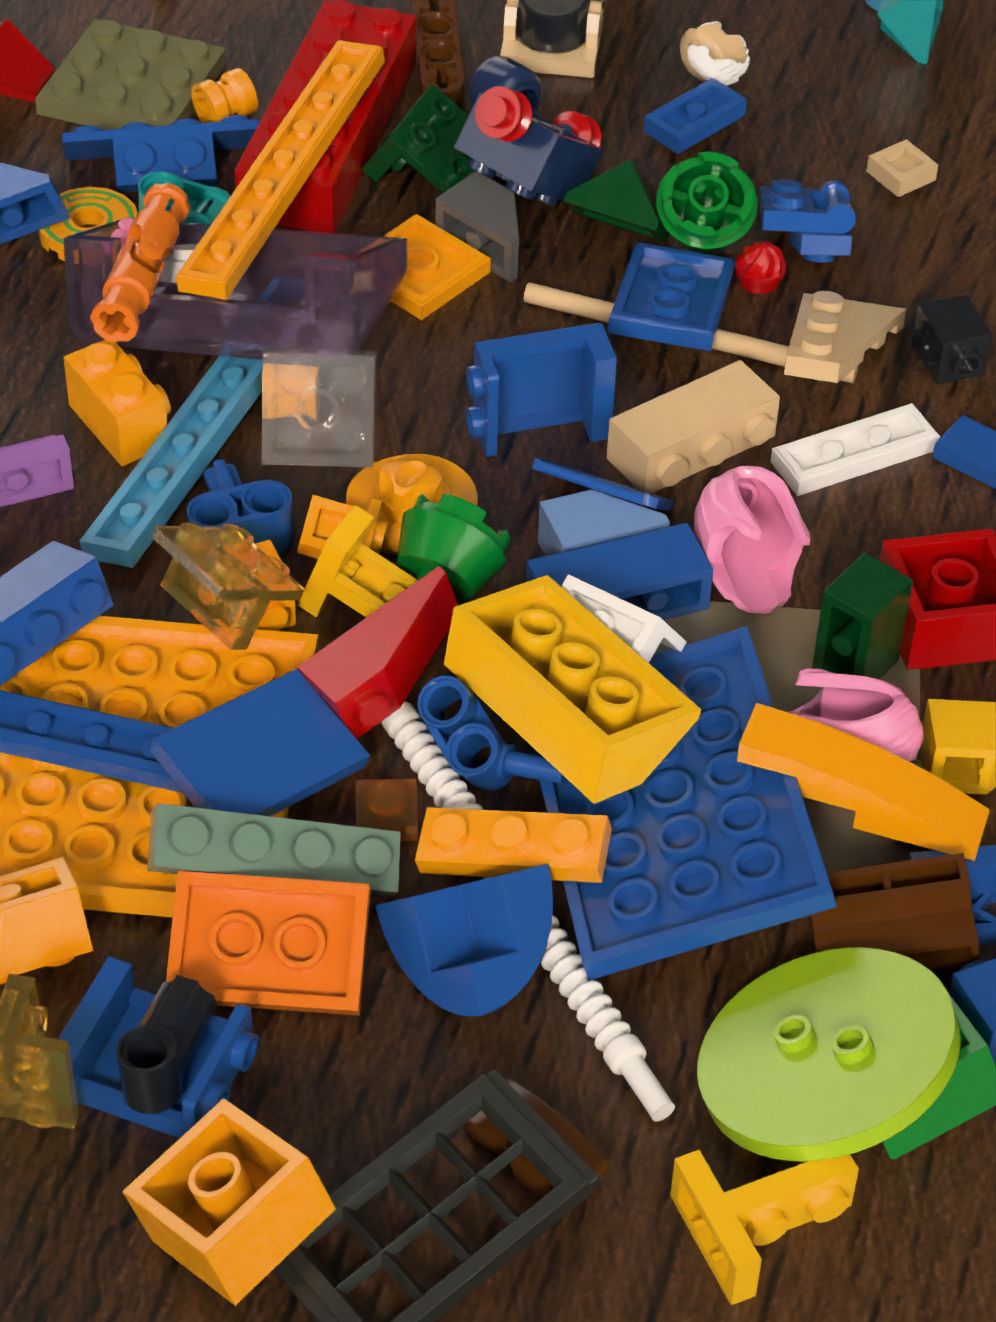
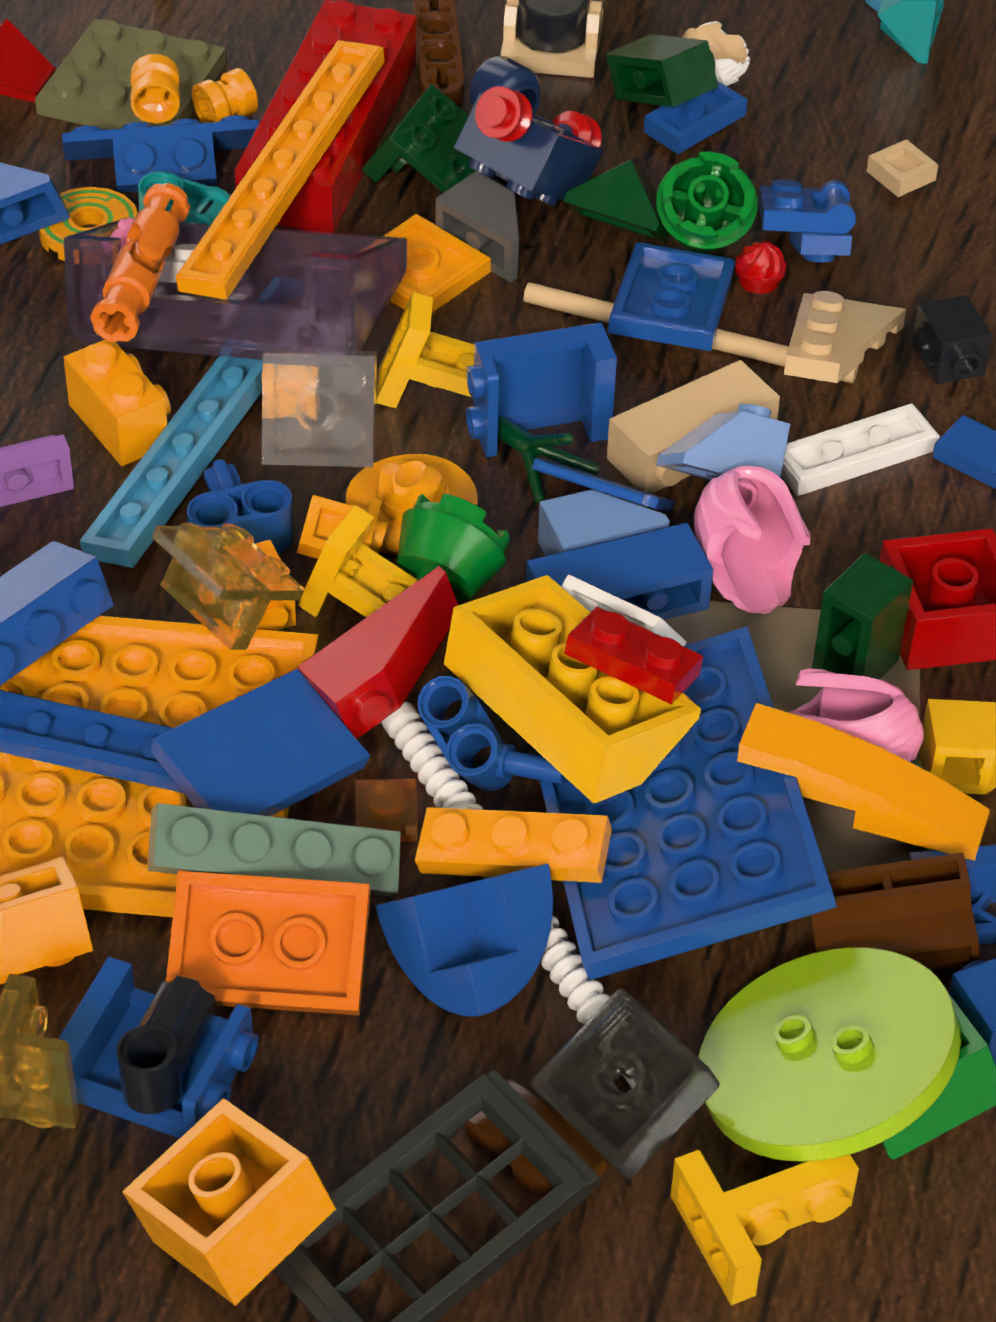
(155, 88): none -> light orange wheel
(422, 356): none -> yellow bracket
(532, 446): none -> dark green plant
(631, 1043): none -> clear smoke brick
(634, 654): none -> red plate
(662, 70): none -> dark green brick
(729, 442): none -> medium blue slope

